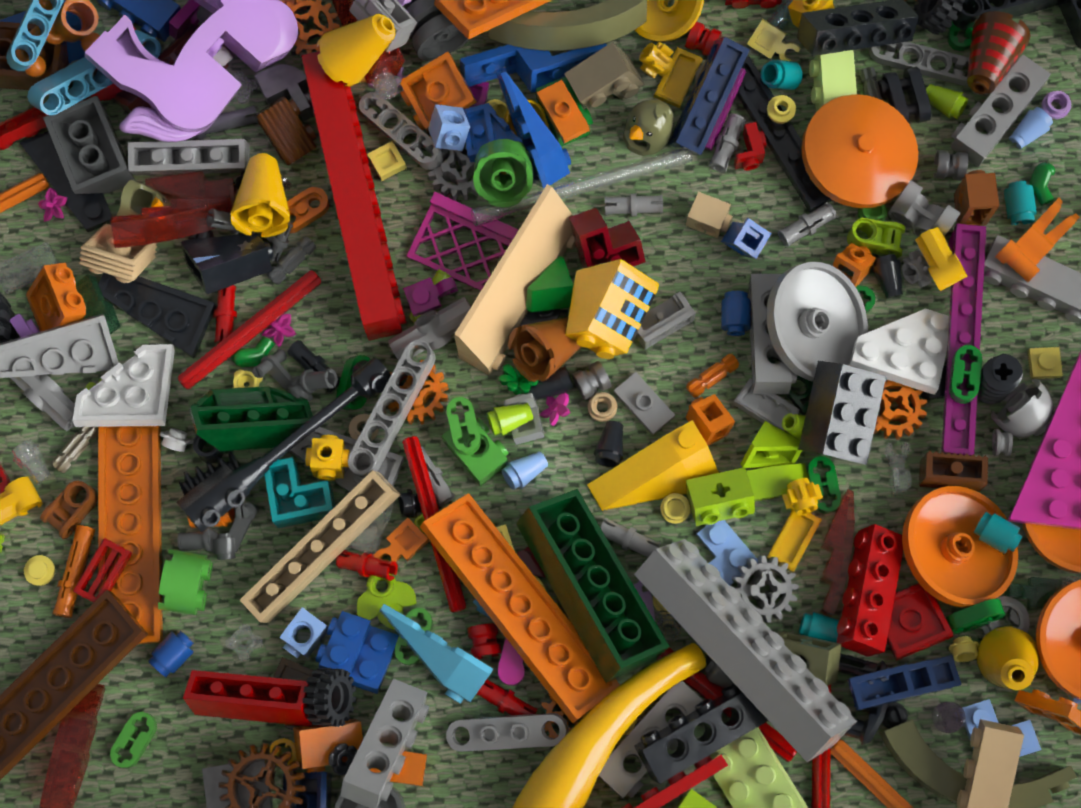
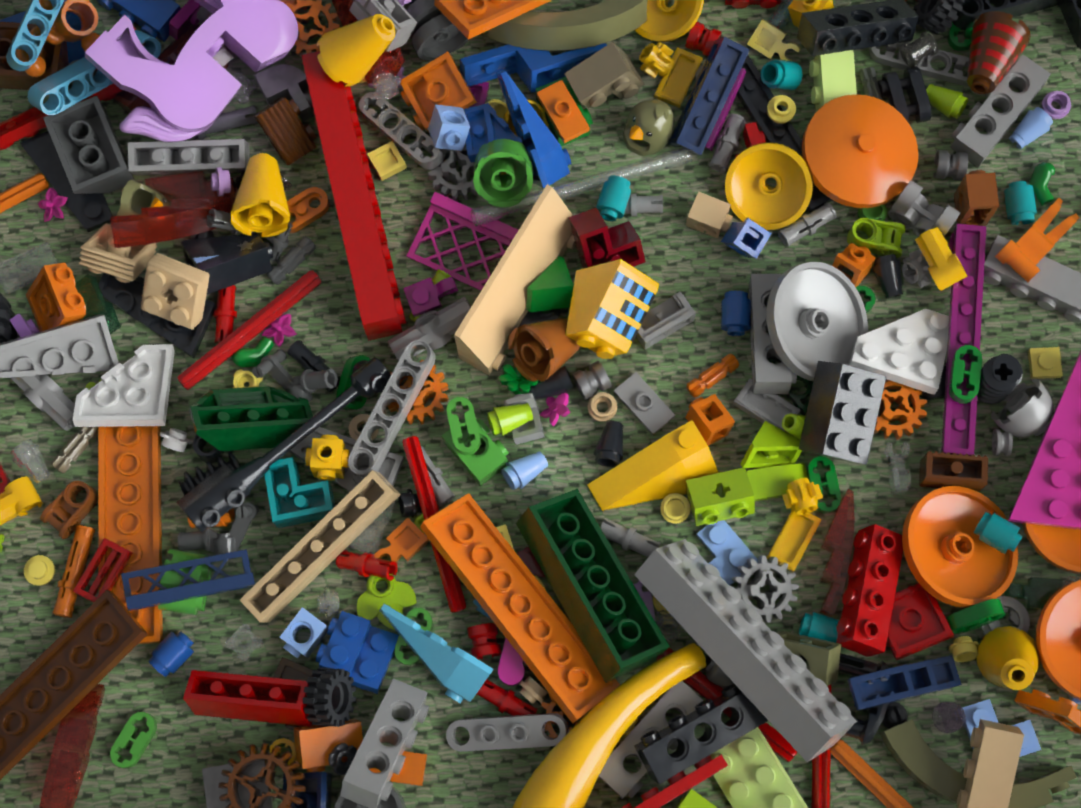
(174, 291): none -> tan brick
(189, 591): none -> dark blue fence
(221, 181): none -> lavender plate
(328, 603): none -> clear plate
(532, 690): none -> tan plate
(613, 198): none -> teal brick
(766, 205): none -> yellow dish
(918, 49): none -> clear smoke bush

